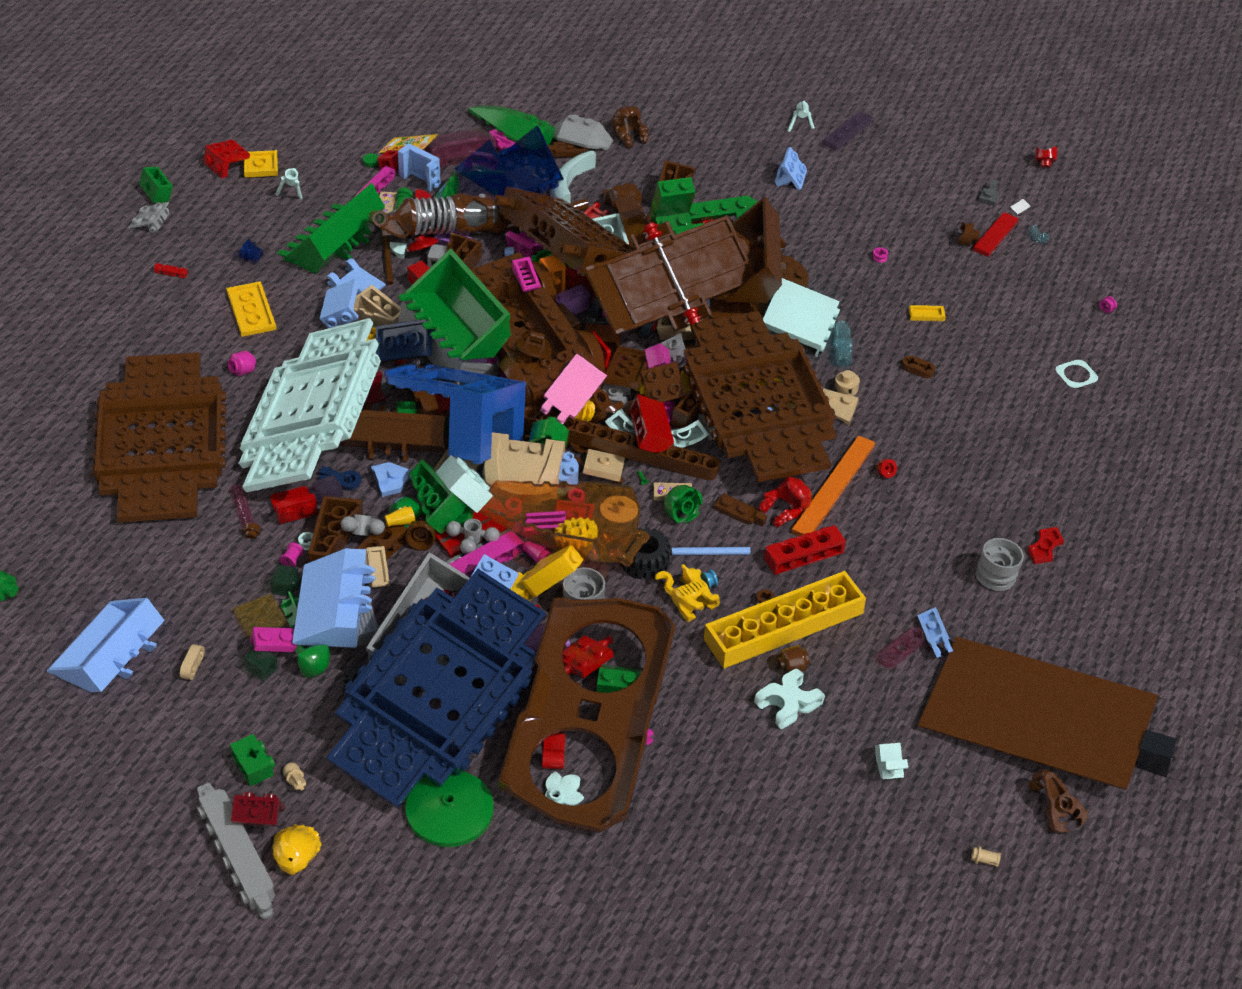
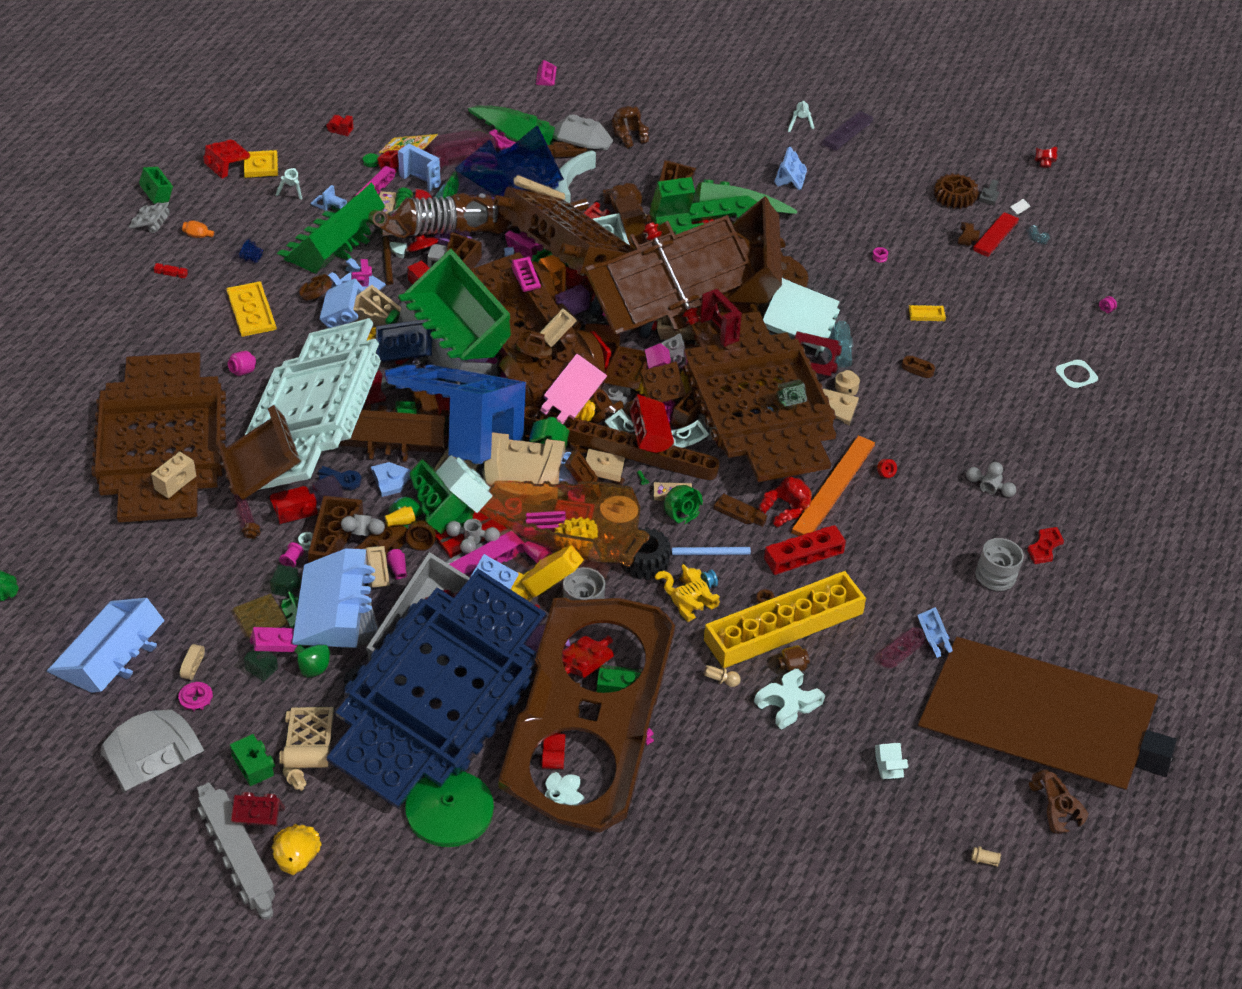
(149, 747): none -> light grey piece
(173, 474): none -> tan brick
(188, 692): none -> dark pink gear
(196, 229): none -> orange plant
(259, 455): none -> reddish brown panel
(307, 754): none -> tan piece
(316, 288): none -> reddish brown tile
(329, 199): none -> light blue bracket
(340, 125): none -> red leg
(364, 274): none -> dark pink bracket
(393, 317): none -> green tile
(396, 562): none -> dark pink cone
(536, 187): none -> tan axle
(546, 74): none -> dark pink slope
(557, 327): none -> tan tile
(580, 468): none -> reddish brown hinge
(708, 191): none -> green wedge
(728, 323): none -> dark red panel
(731, 678): none -> tan axle
(791, 393): none -> clear green brick
(833, 345): none -> dark red panel
(956, 191): none -> reddish brown gear
(991, 480): none -> light grey piece

